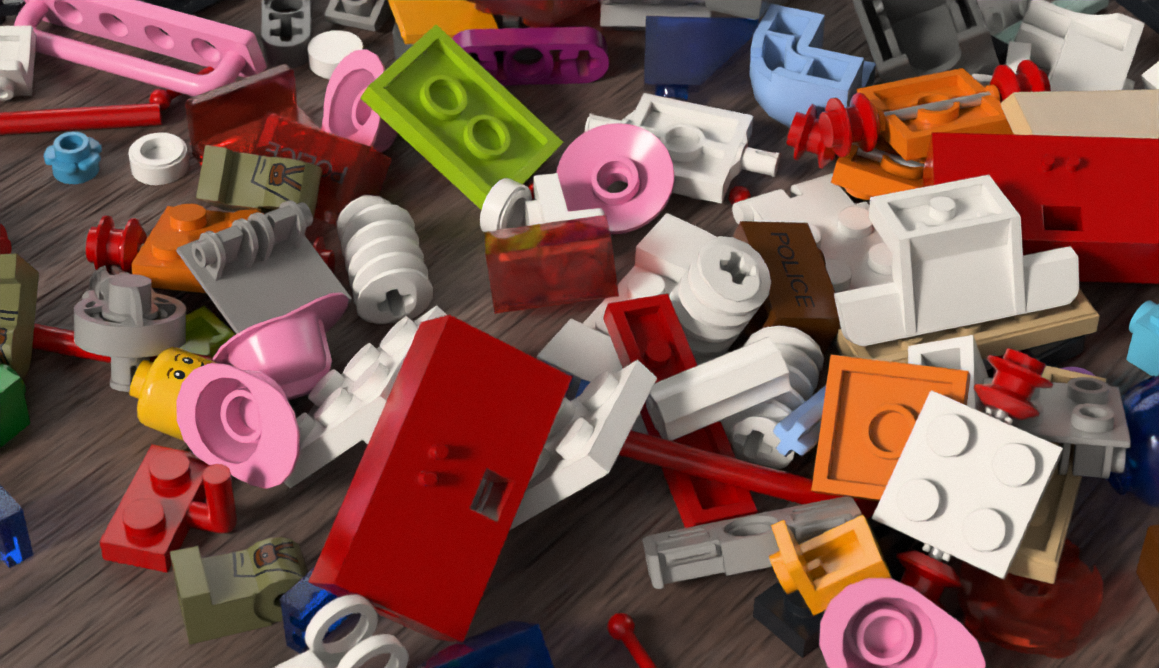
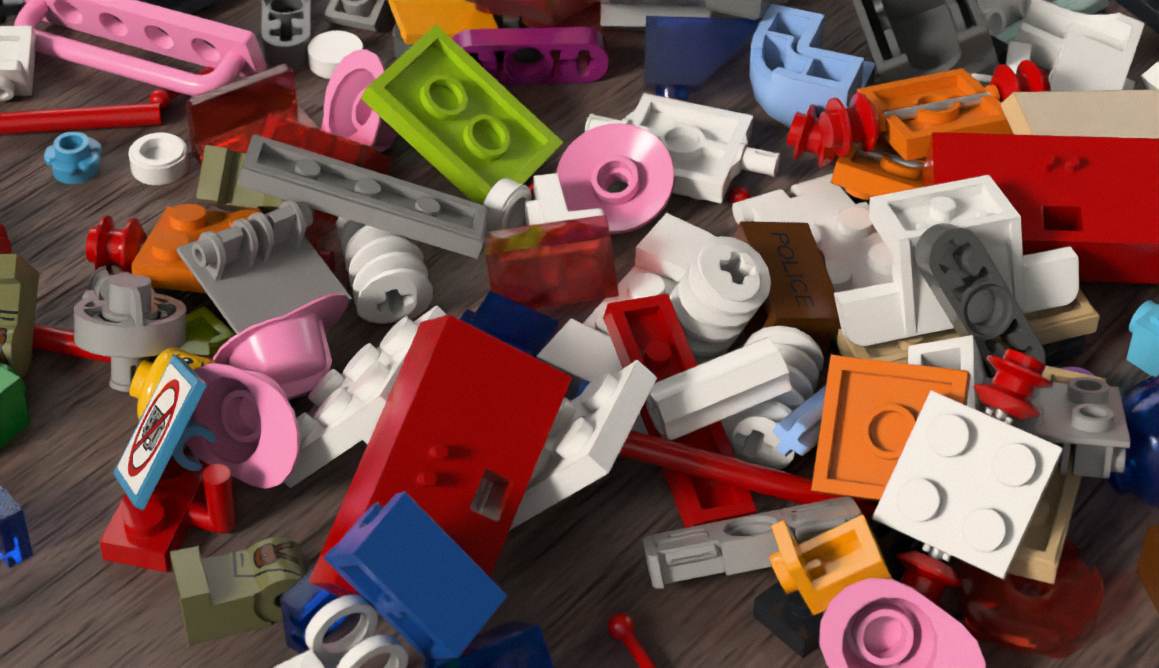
(163, 432): none -> piece
(364, 196): none -> light grey tile
(416, 577): none -> blue hinge
(512, 323): none -> clear blue bracket
(955, 293): none -> dark grey beam

